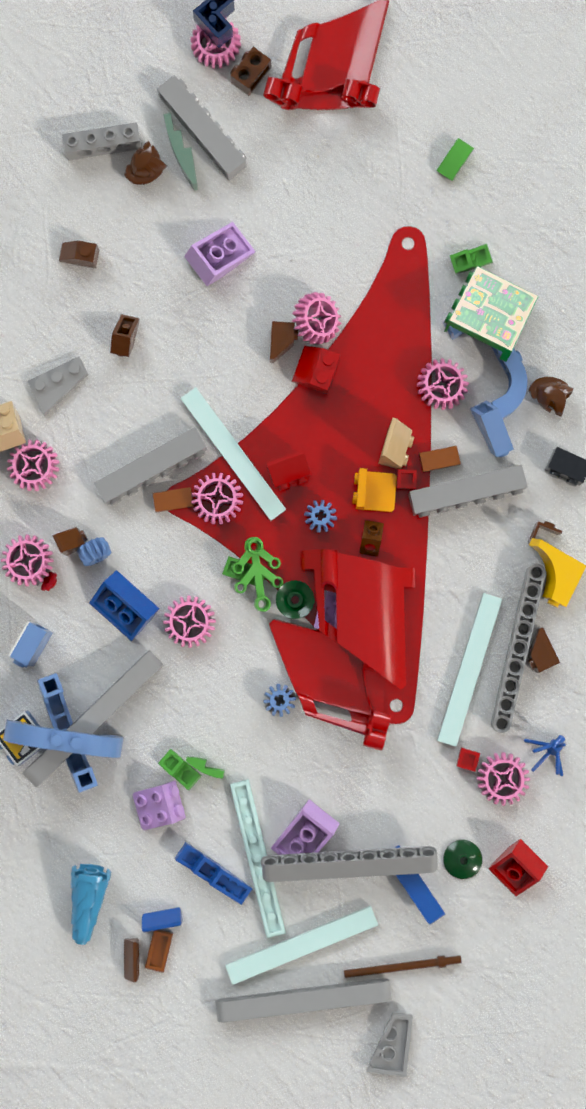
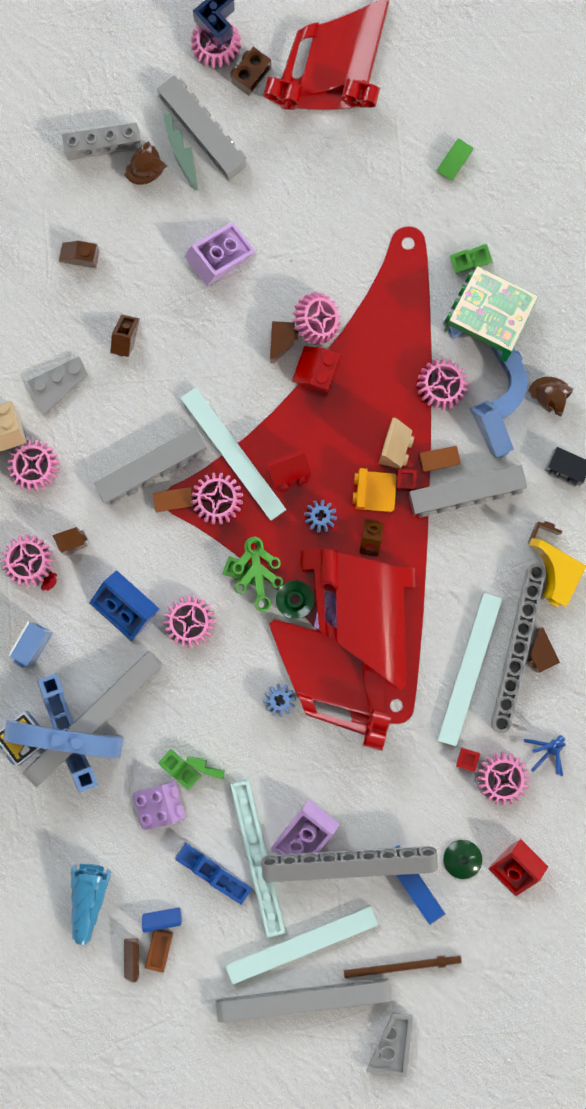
(94, 551): medium blue gear -> none

